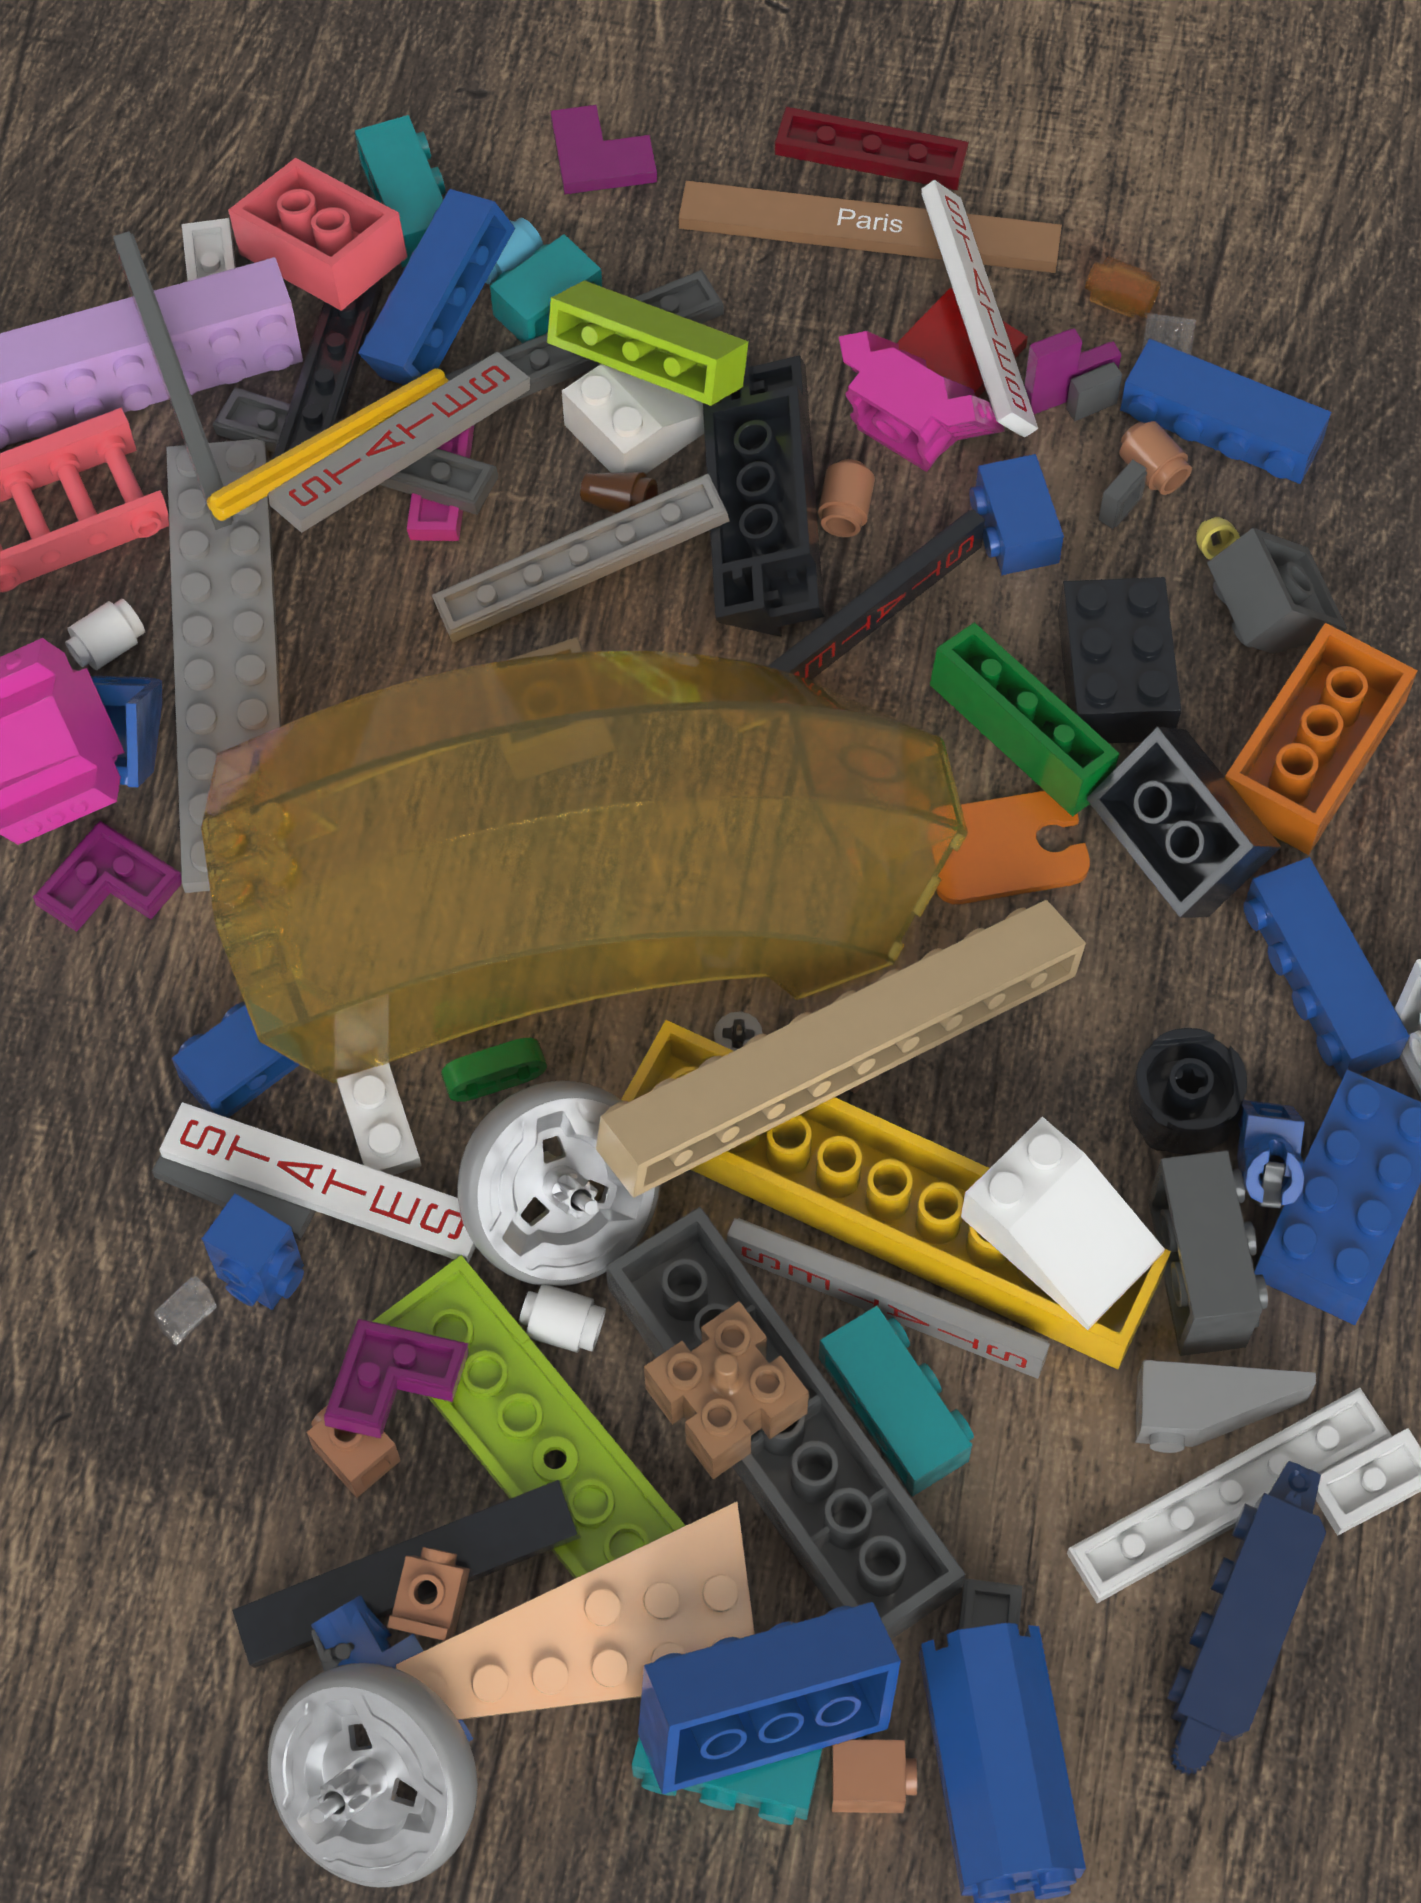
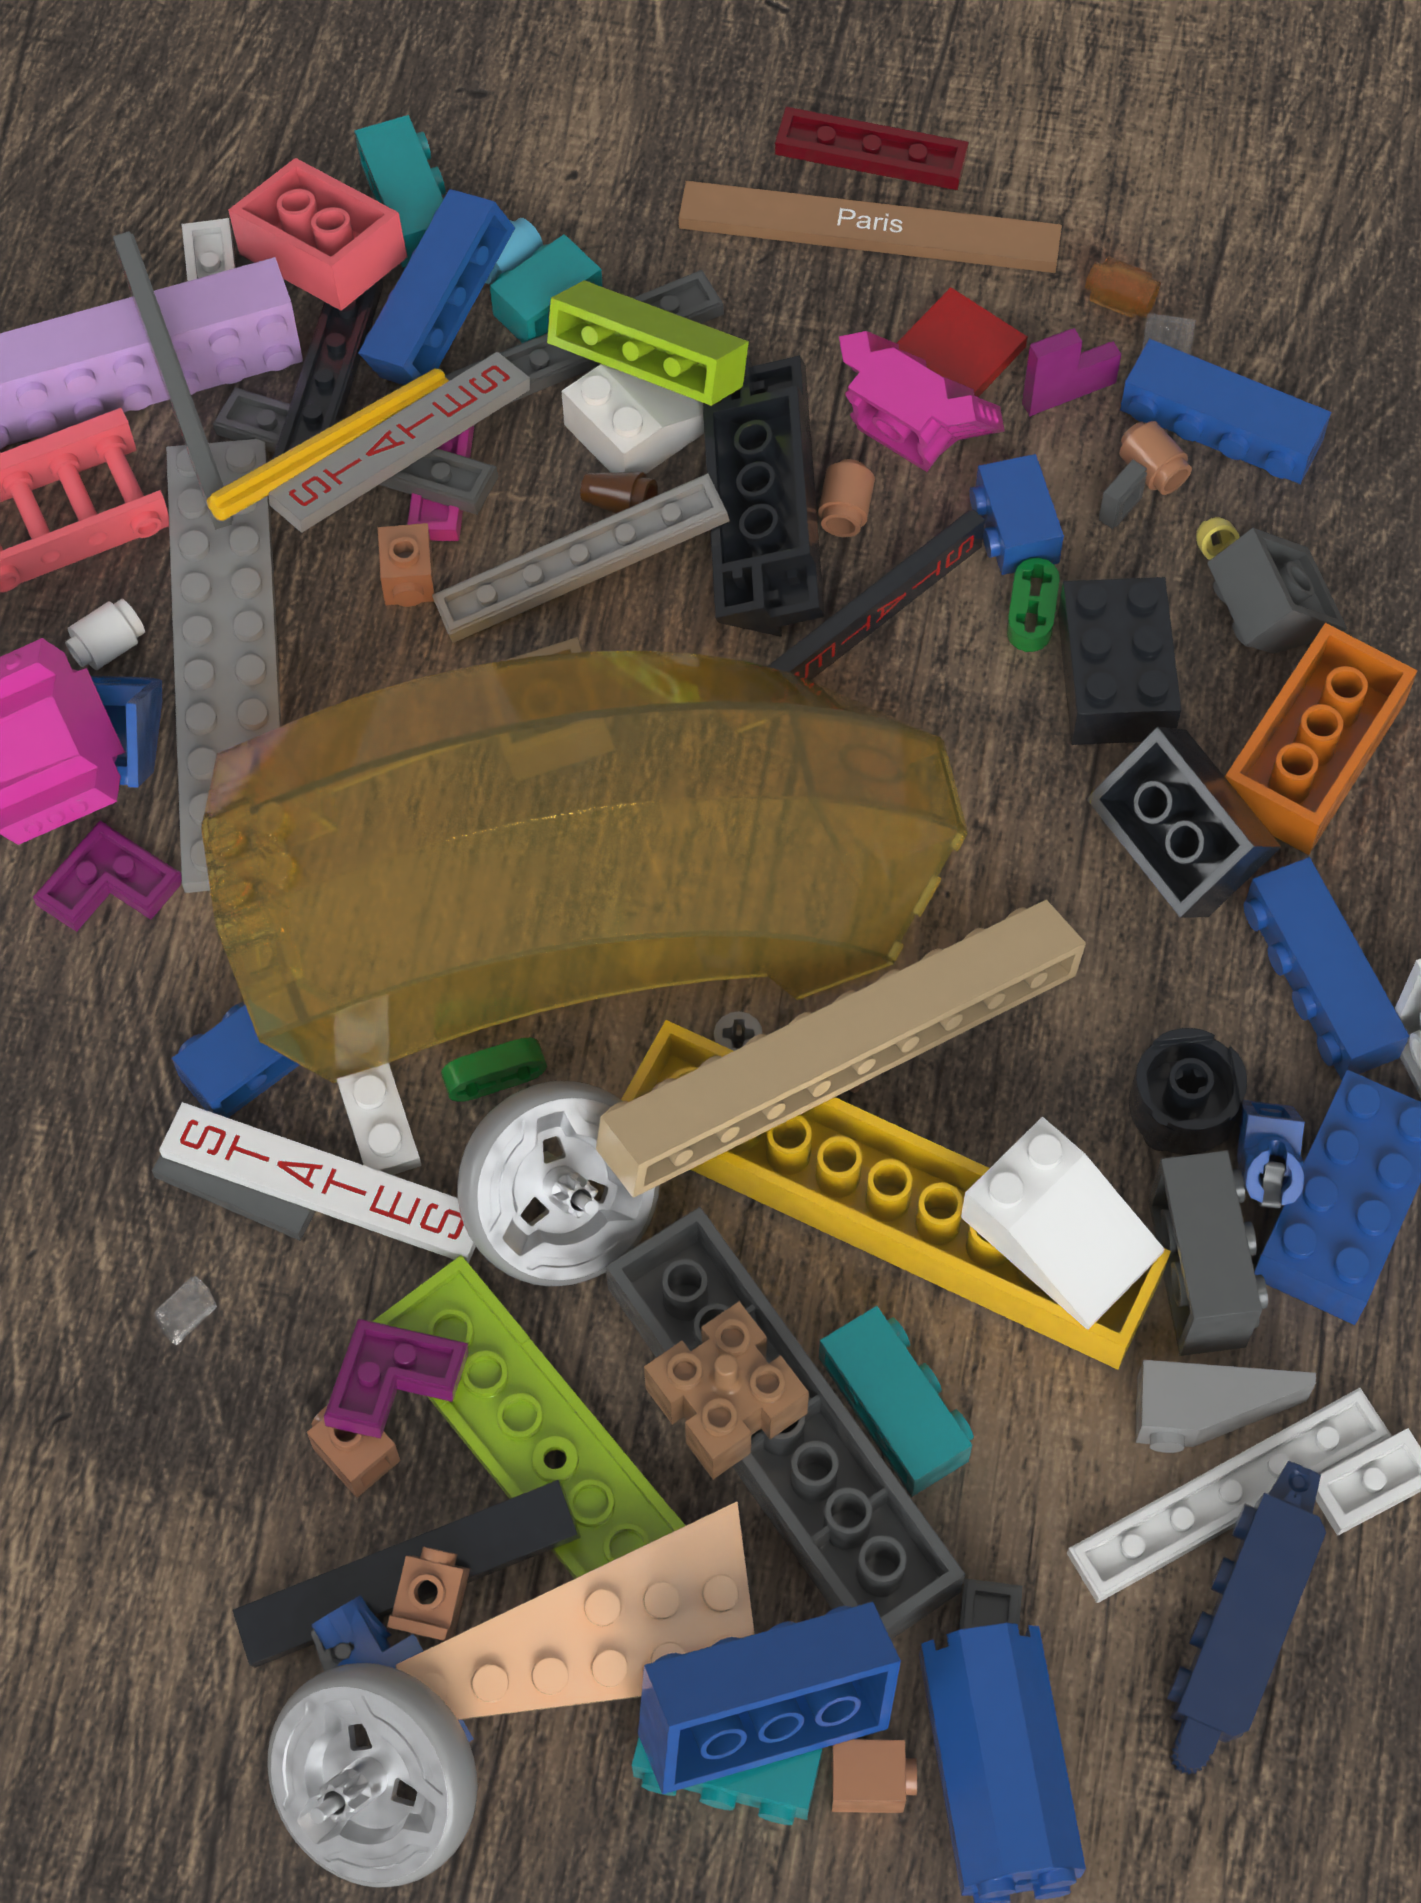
(254, 1253): blue brick -> none
(406, 564): none -> nougat brick
(562, 1318): white brick -> none
(597, 164): magenta tile -> none
(895, 1299): light grey tile -> none
(979, 309): white tile -> none
(1003, 852): orange piece -> none
(1022, 717): green brick -> none
(1024, 603): none -> green beam
(1094, 391): dark grey tile -> none

